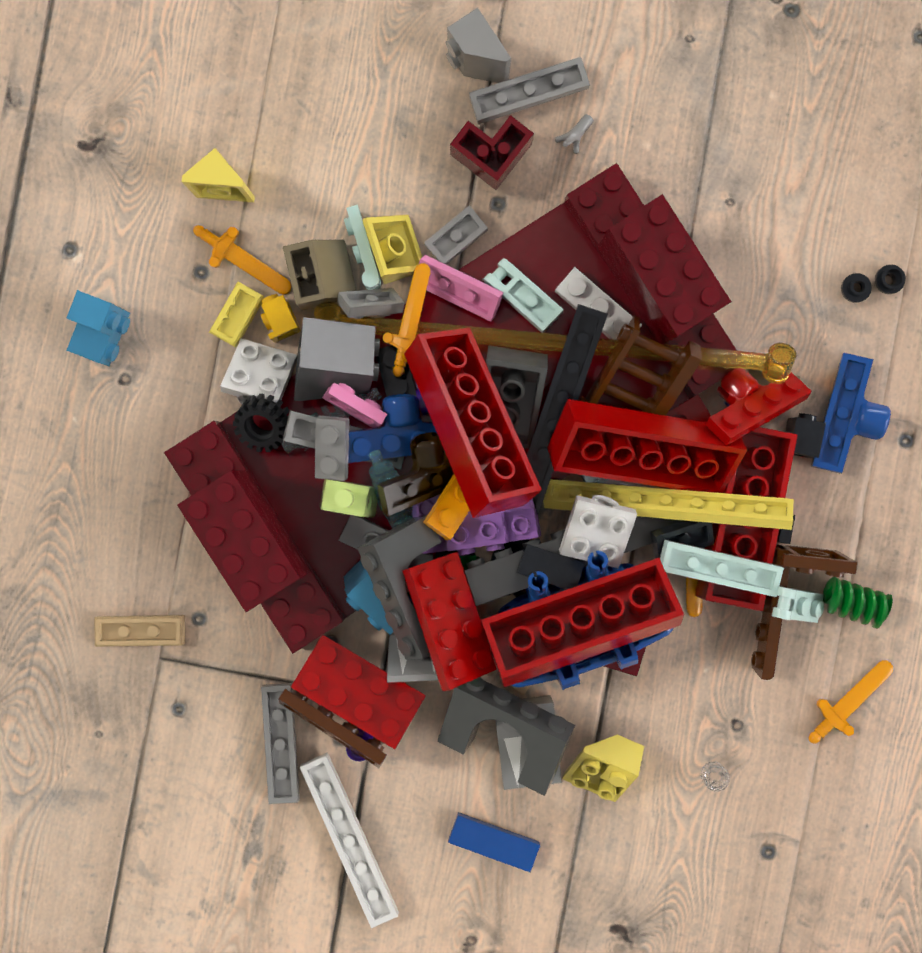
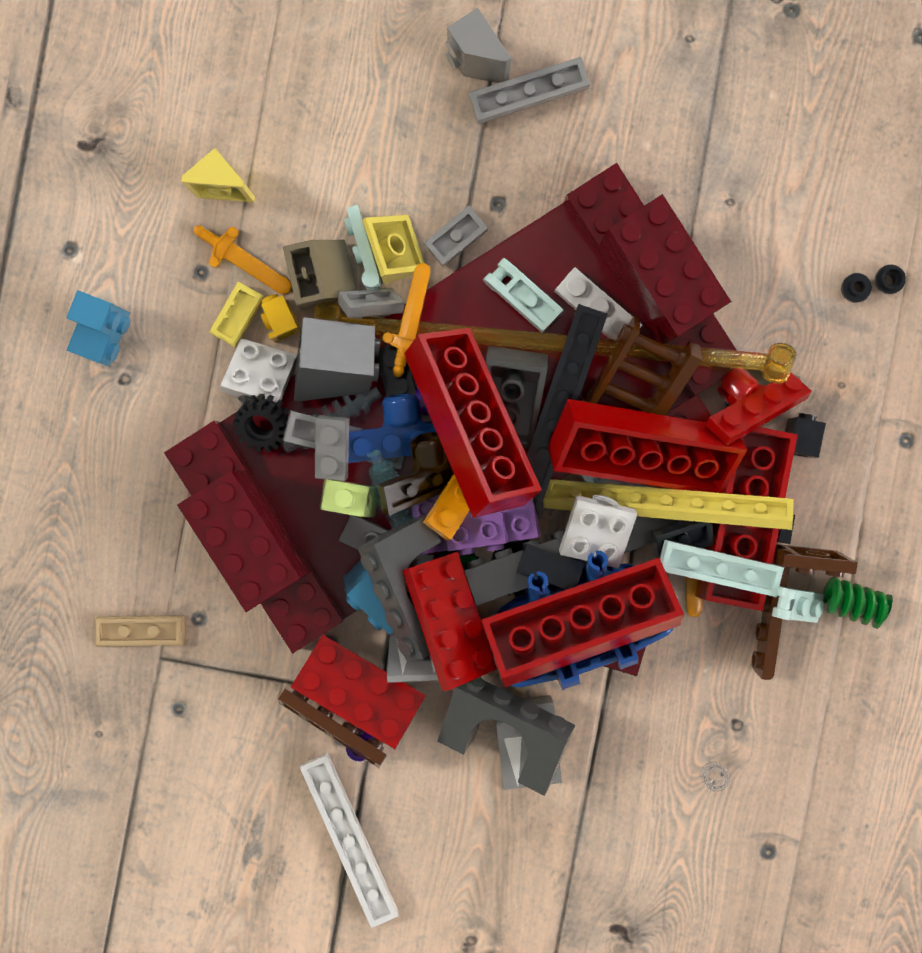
(279, 746): light grey plate -> none
(365, 411): bright pink plate -> none
(462, 289): bright pink plate -> none
(491, 157): dark red brick -> none
(494, 842): blue tile -> none
(575, 134): light grey bar -> none
(606, 767): light yellow slope -> none
(836, 716): light orange sword -> none
(850, 413): blue plate -> none

